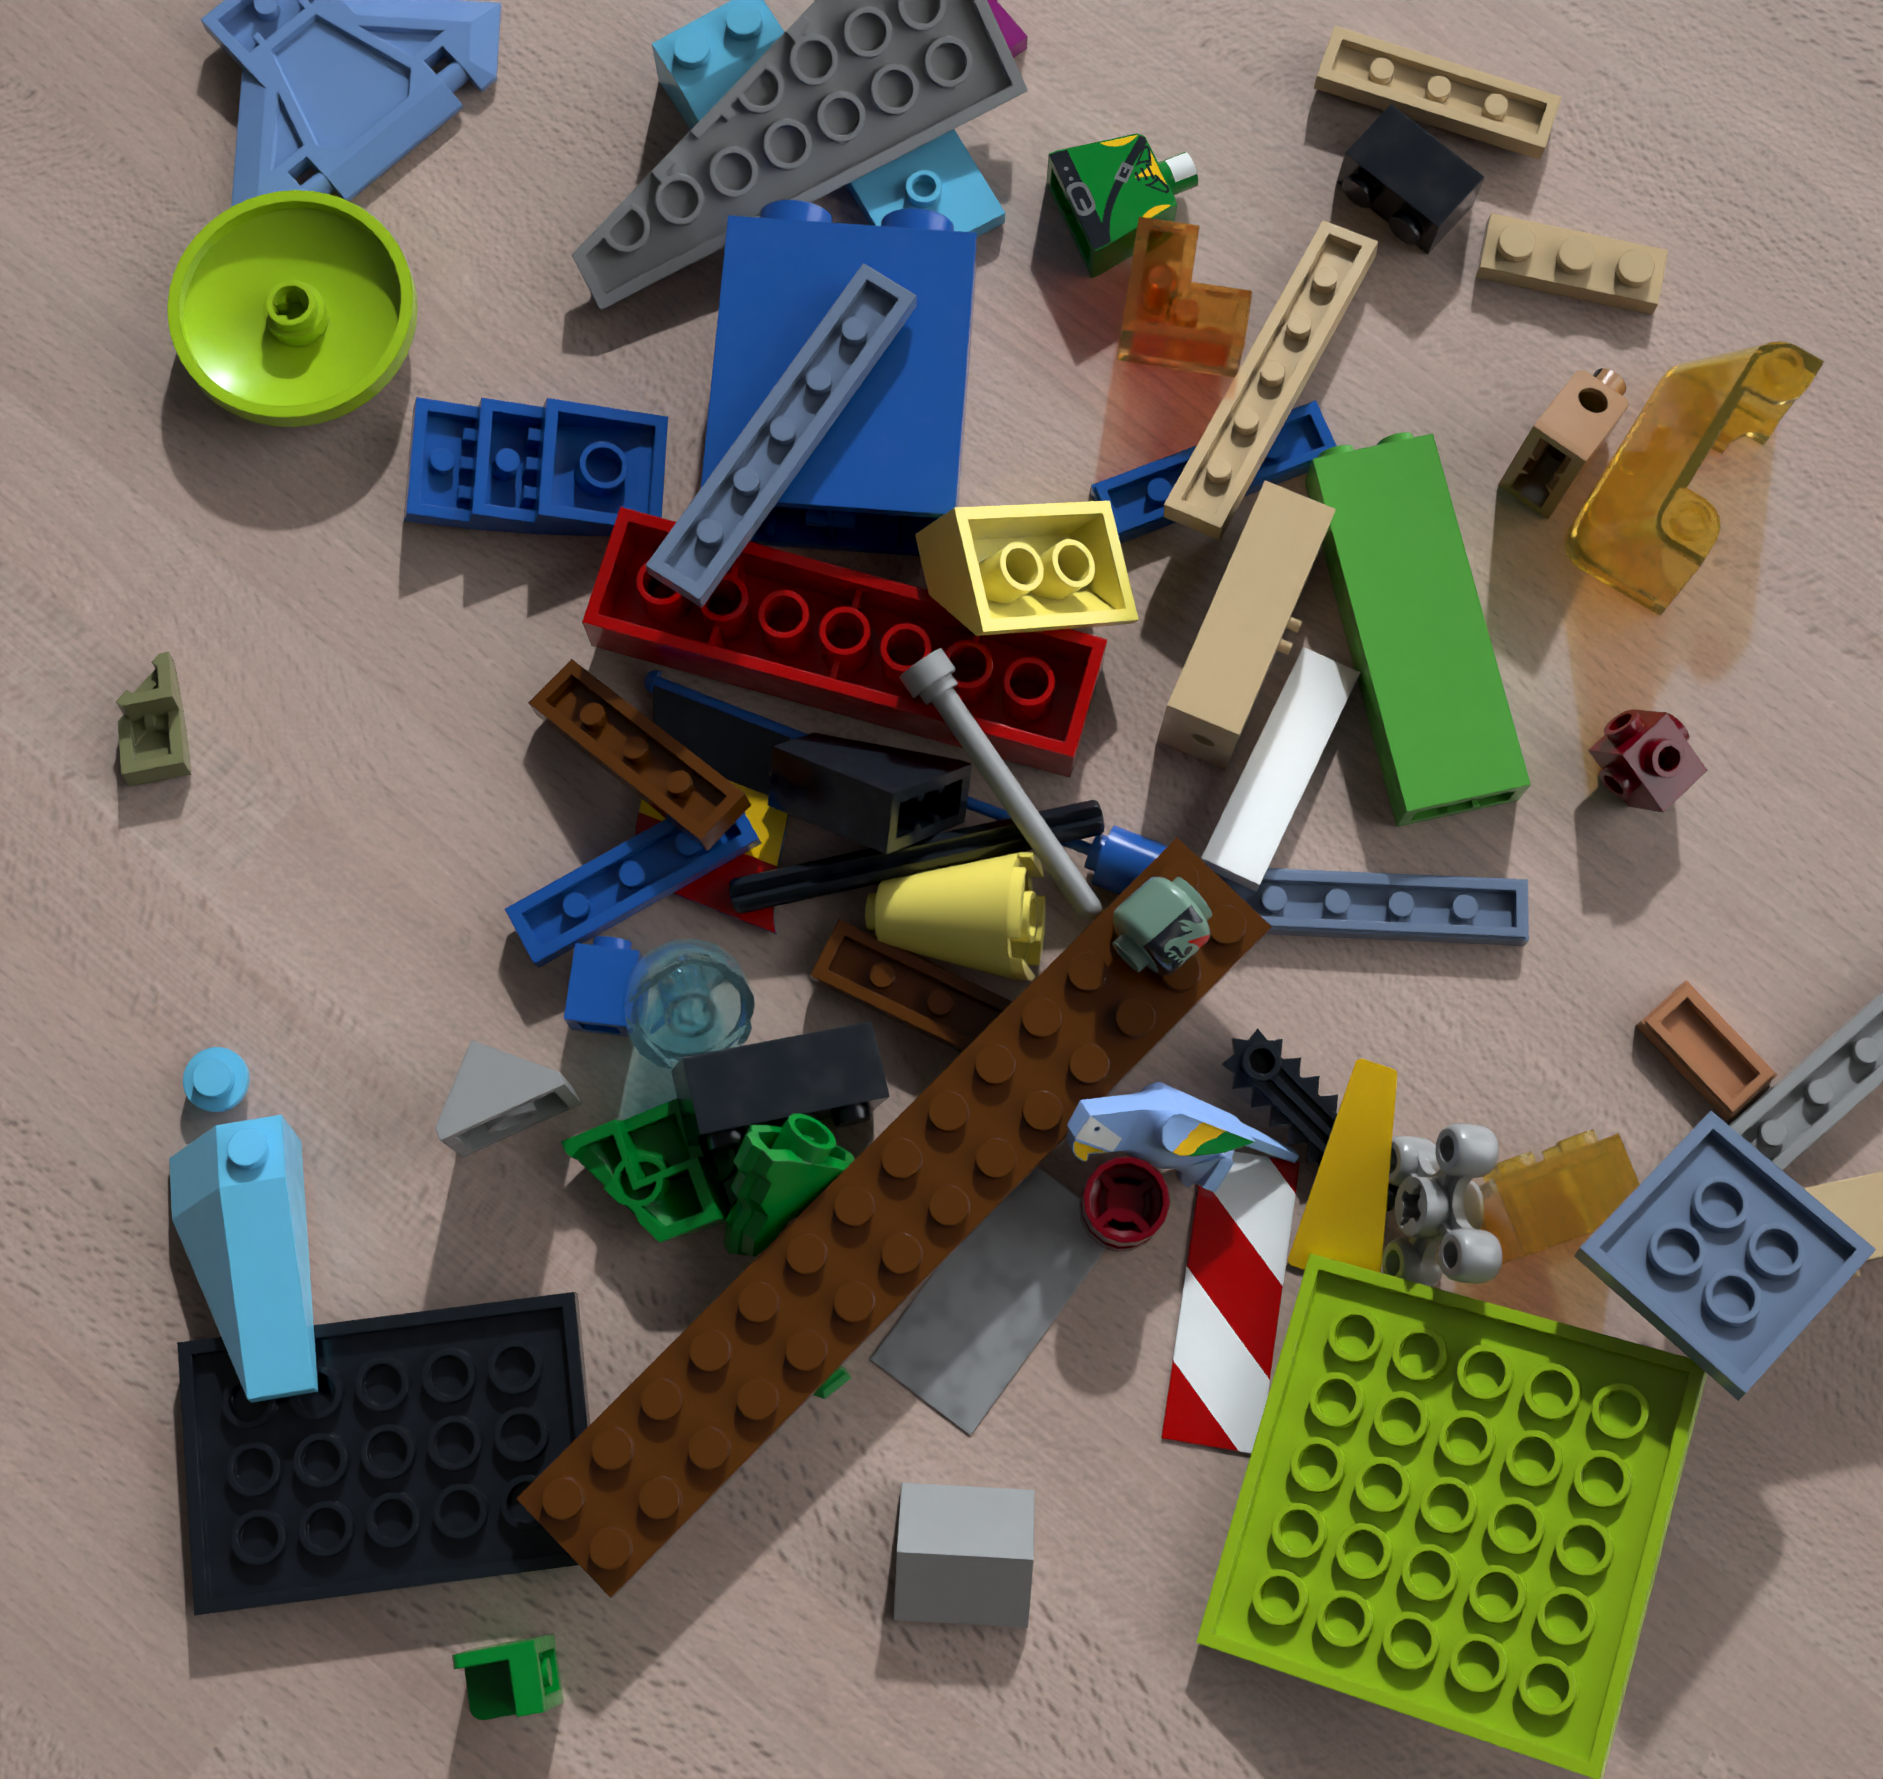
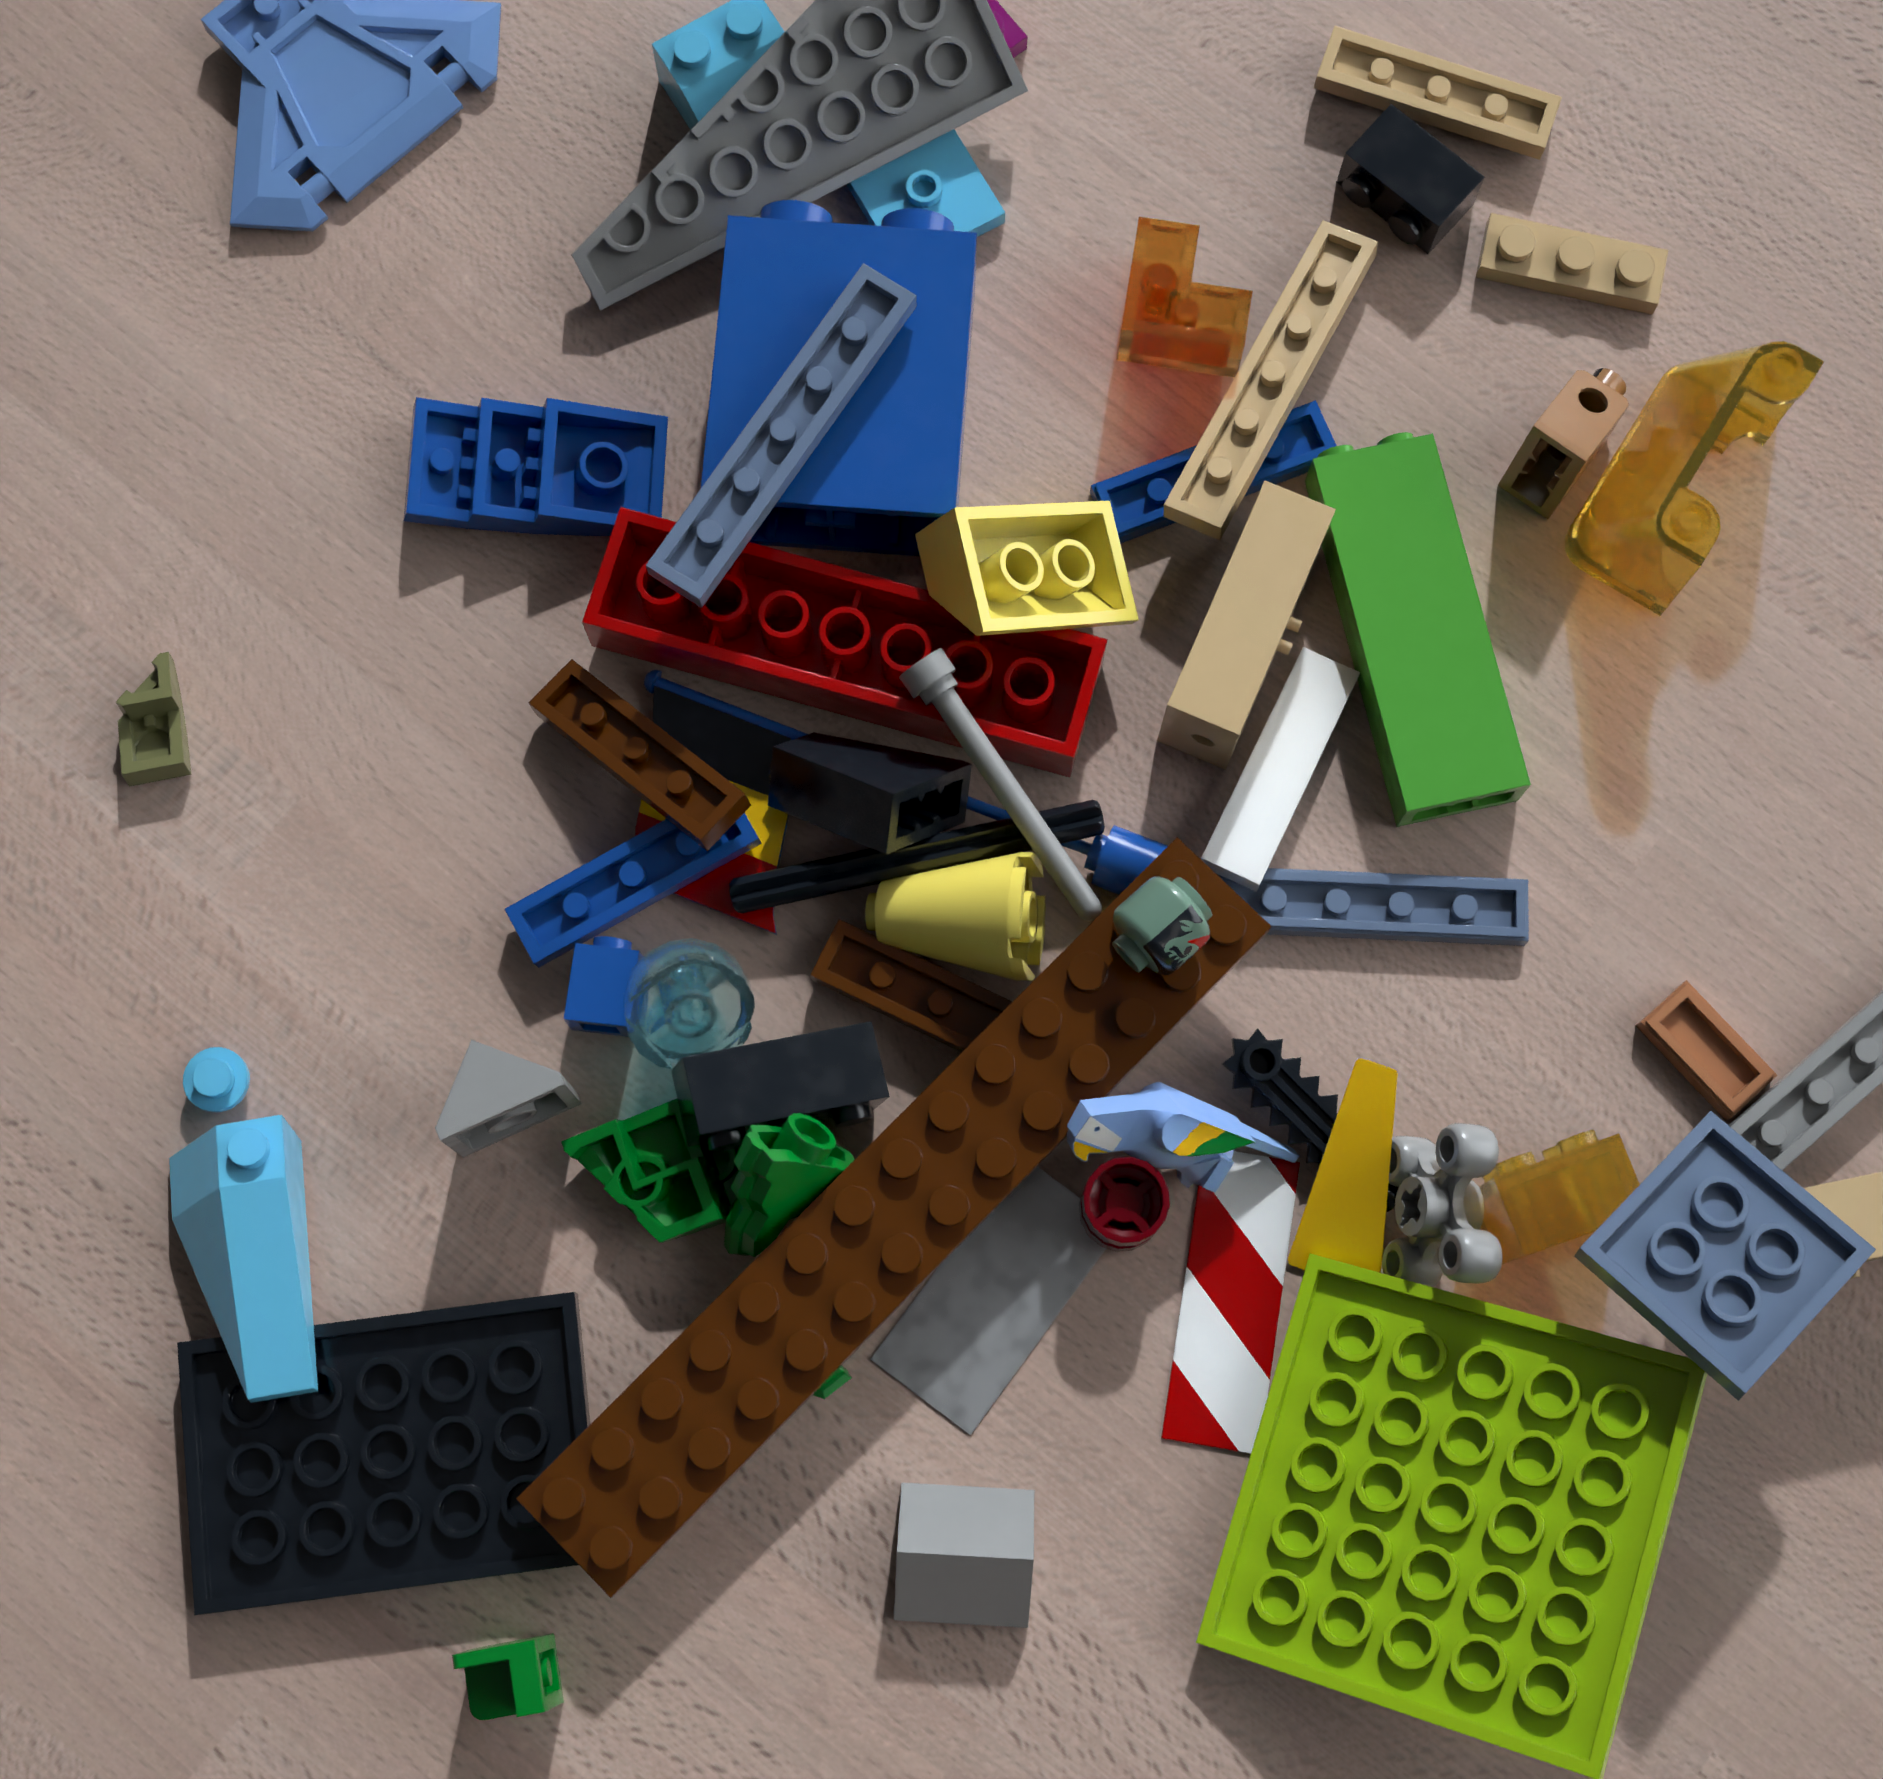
(292, 308): lime dish -> none
(1106, 190): green torso -> none
(1647, 759): dark red brick -> none

